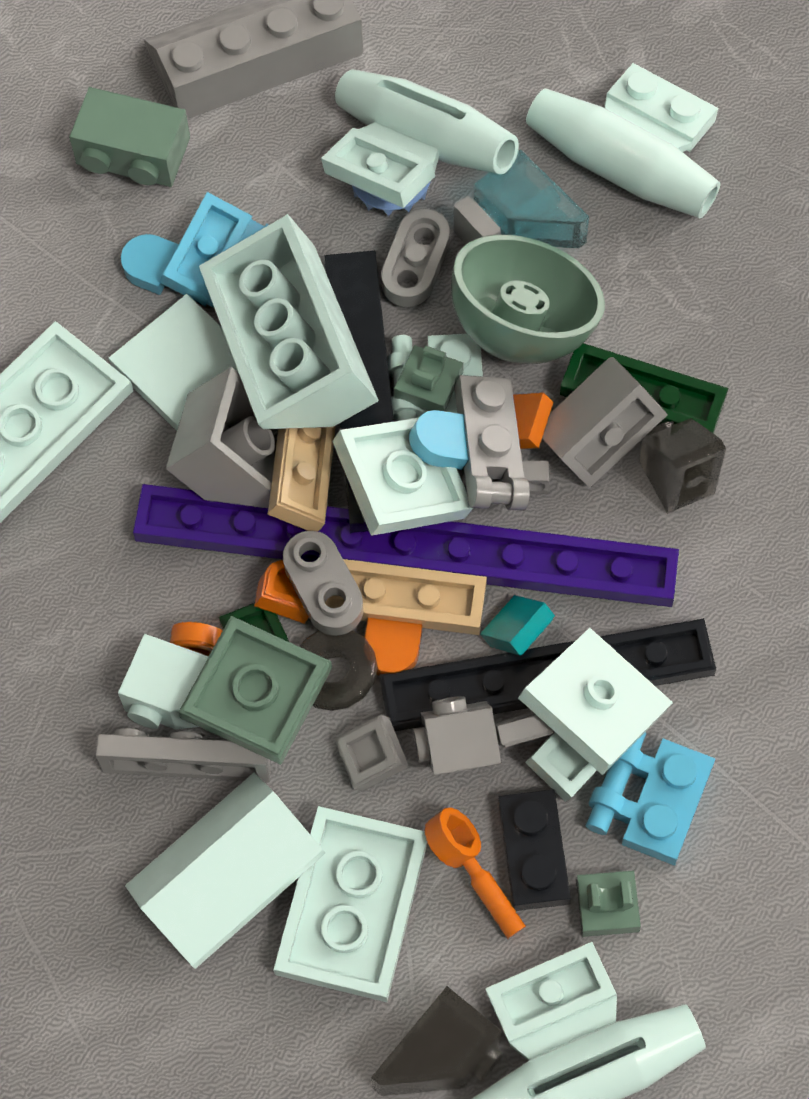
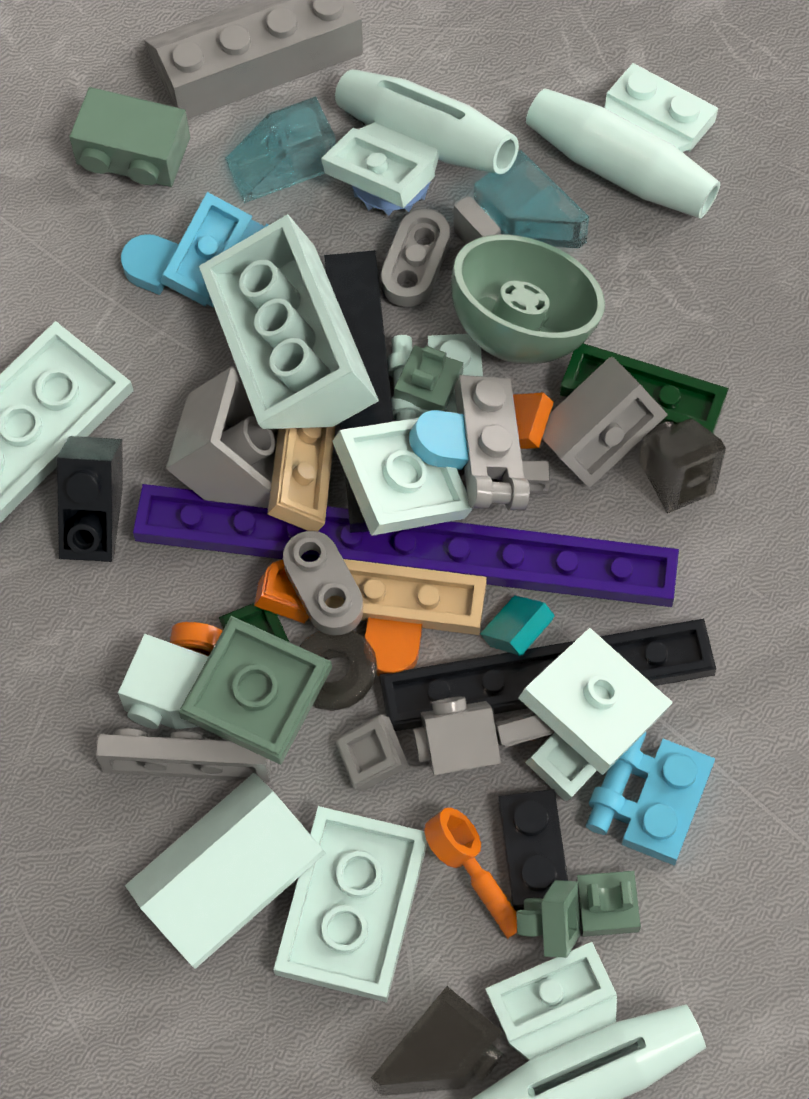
(89, 497): none -> black slope
(174, 357): light aqua tile -> none
(282, 150): none -> clear light blue slope
(553, 917): none -> sand green tile

